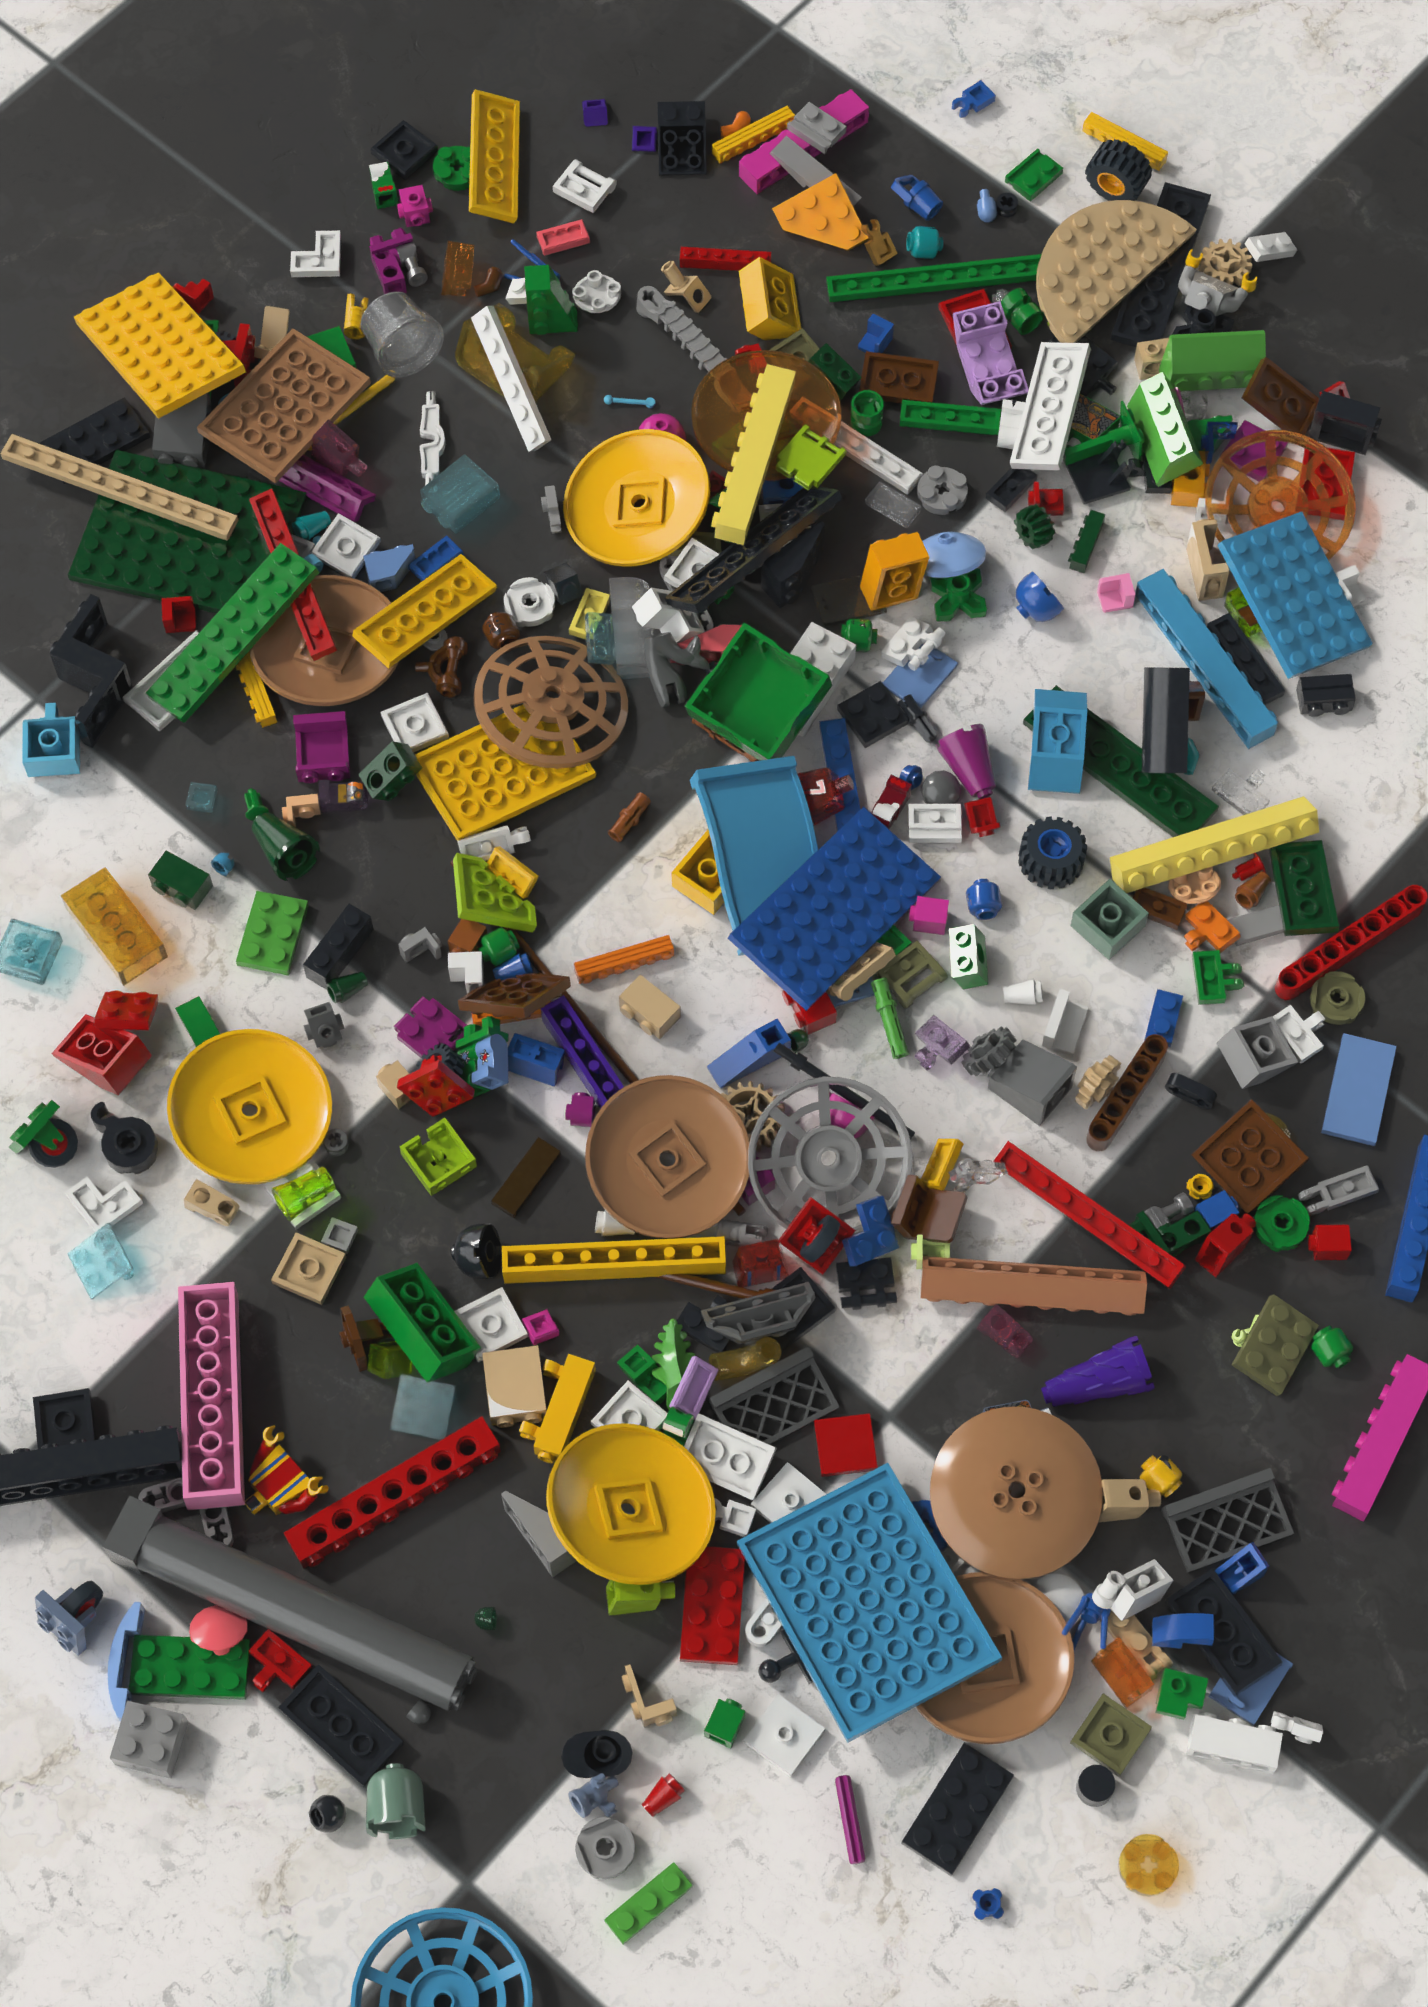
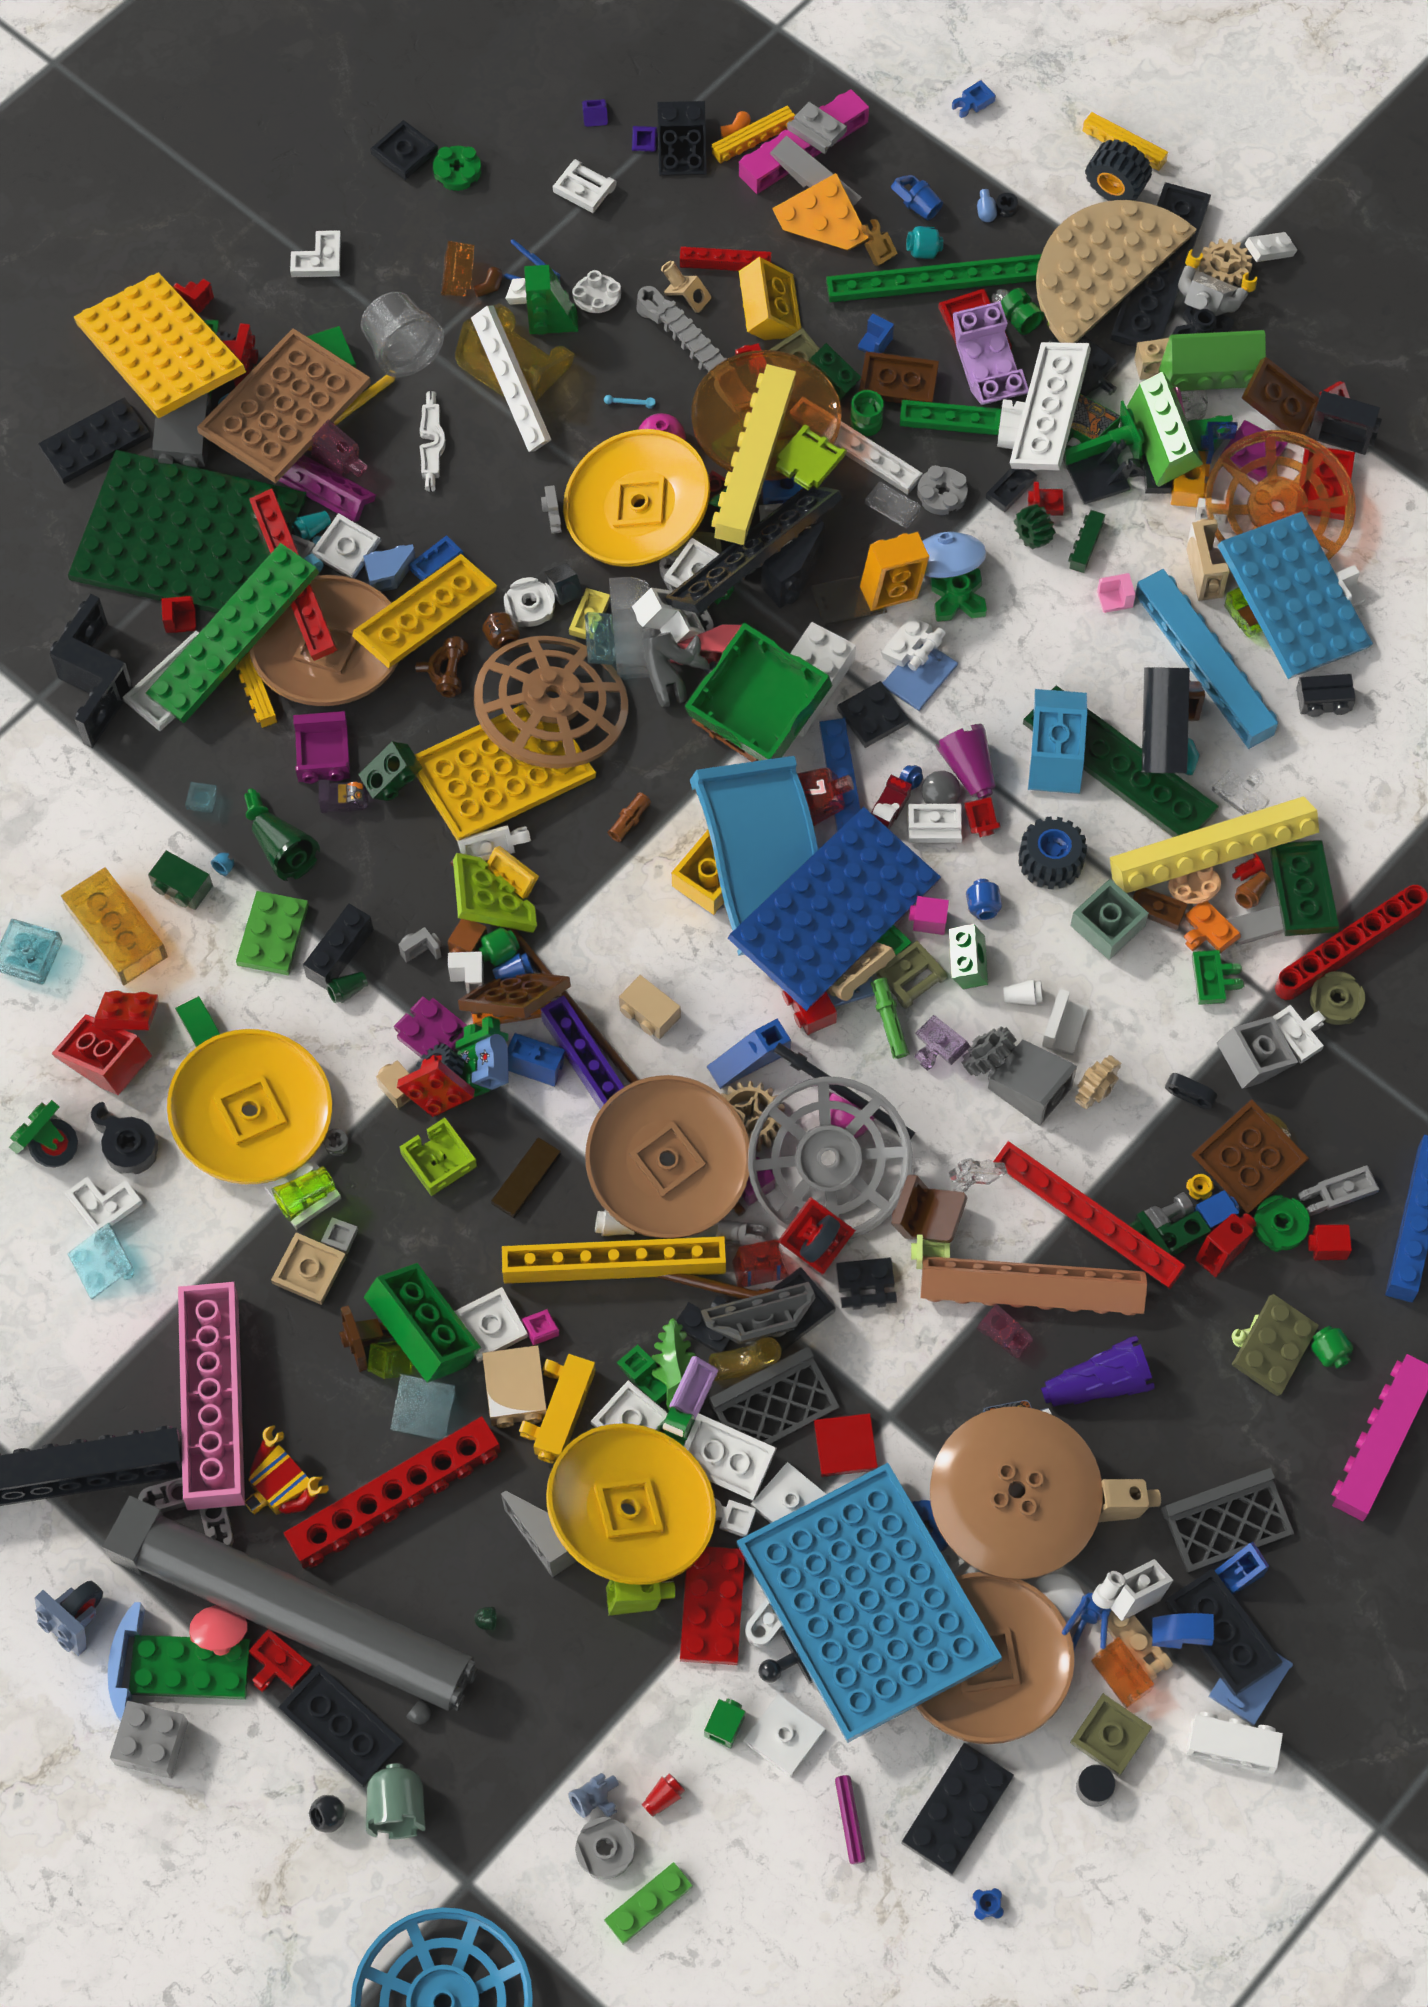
(51, 744): medium azure hinge -> none
(64, 1417): black plate -> none
(119, 487): tan plate -> none
(210, 1203): tan leg -> none
(273, 330): tan bracket -> none
(300, 806): light nougat bracket -> none
(323, 1025): dark grey brick -> none
(353, 317): yellow hinge -> none
(383, 184): green leg -> none
(391, 256): magenta hips -> none
(414, 206): dark pink brick -> none
(415, 723): white plate -> none
(435, 644): light grey plate -> none
(459, 494): clear light blue brick -> none
(476, 1251): black cylinder -> none
(494, 156): yellow plate -> none
(563, 237): coral plate -> none
(581, 1110): magenta plate -> none
(596, 1753): black piece -> none
(624, 959): orange piece -> none
(658, 1713): tan bracket -> none
(799, 1039): dark green hinge -> none
(860, 633): green head -> none
(877, 1236): blue plate -> none
(918, 718): black axle -> none
(941, 1163): yellow plate -> none
(1034, 174): green plate -> none
(1036, 599): blue cylinder -> none
(1124, 1104): reddish brown beam -> none
(1136, 1877): clear yellow plate -> none
(1161, 1475): yellow head -> none
(1164, 1015): blue plate -> none
(1178, 1692): green brick -> none
(1246, 658): black plate -> none
(1304, 1730): white plate -> none
(1358, 1089): medium blue tile -> none

